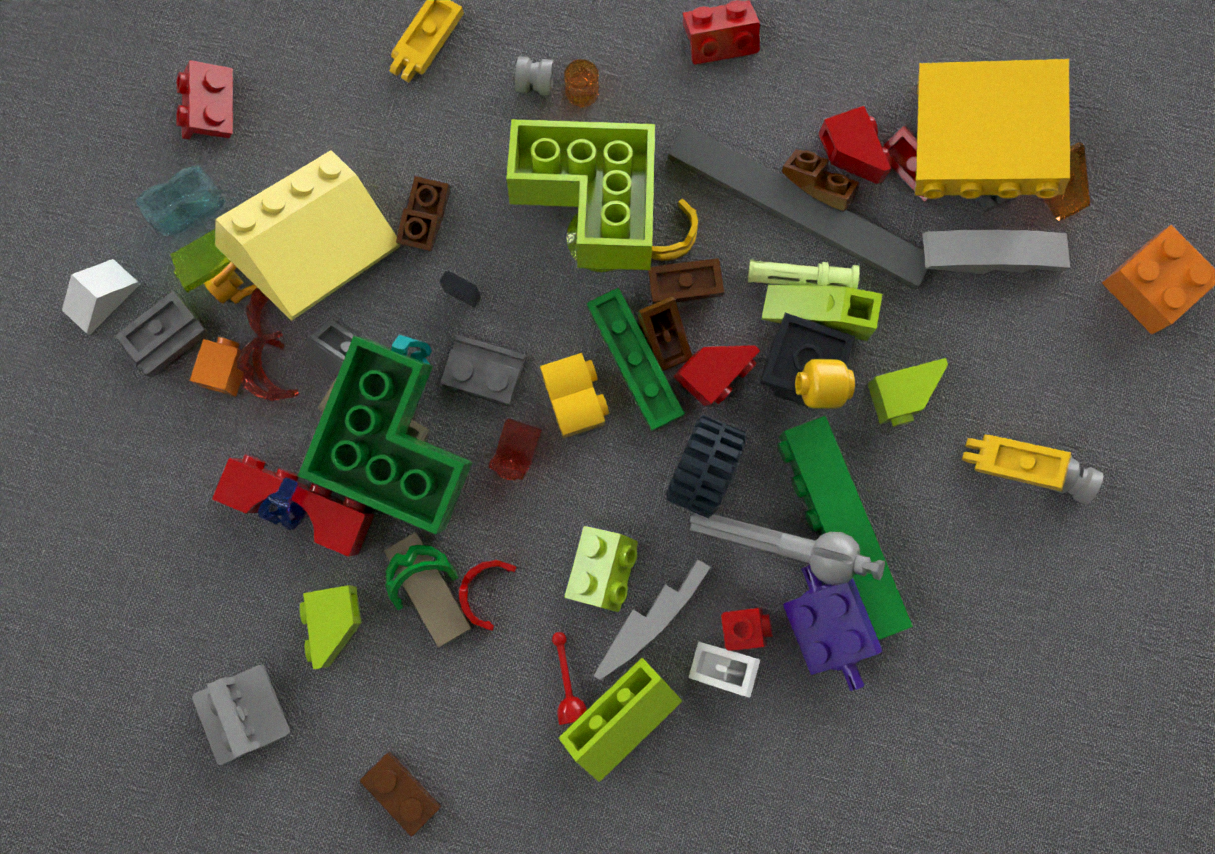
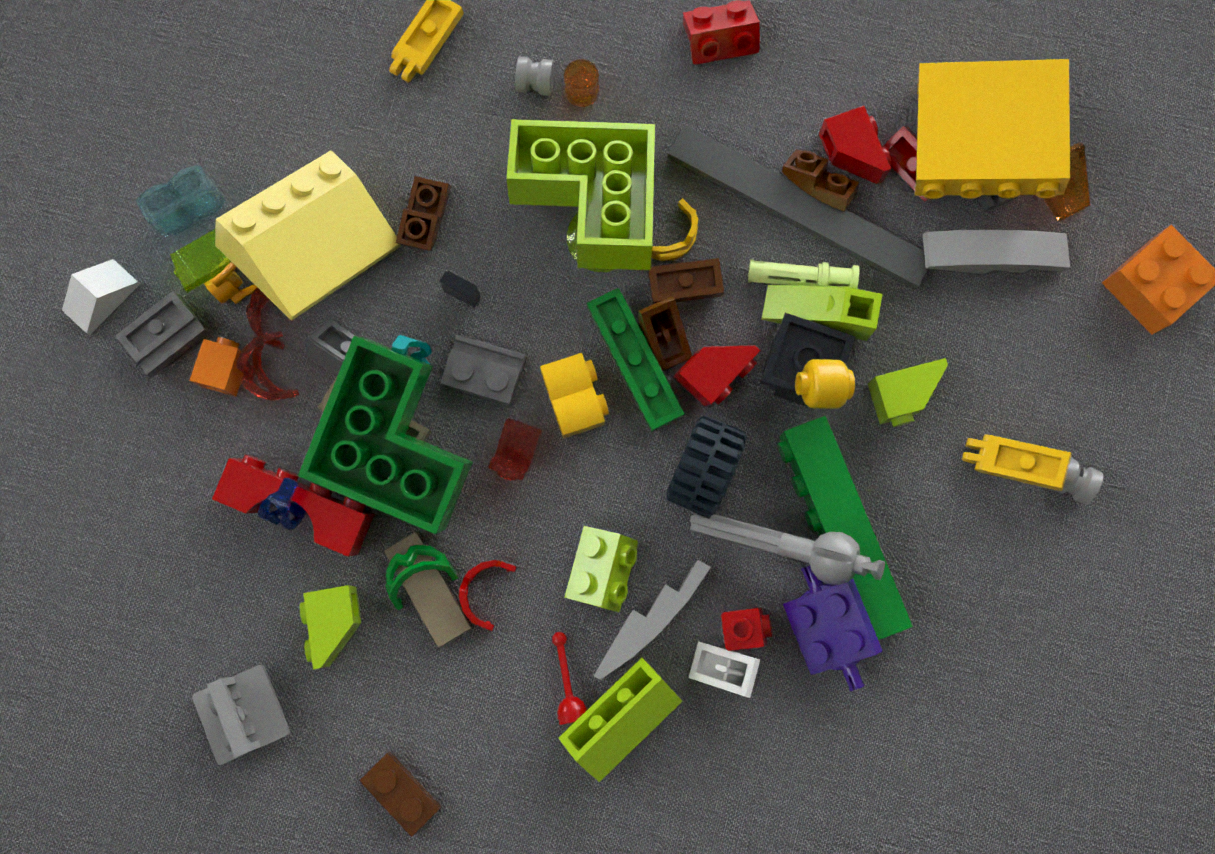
(205, 100): bracket -> none

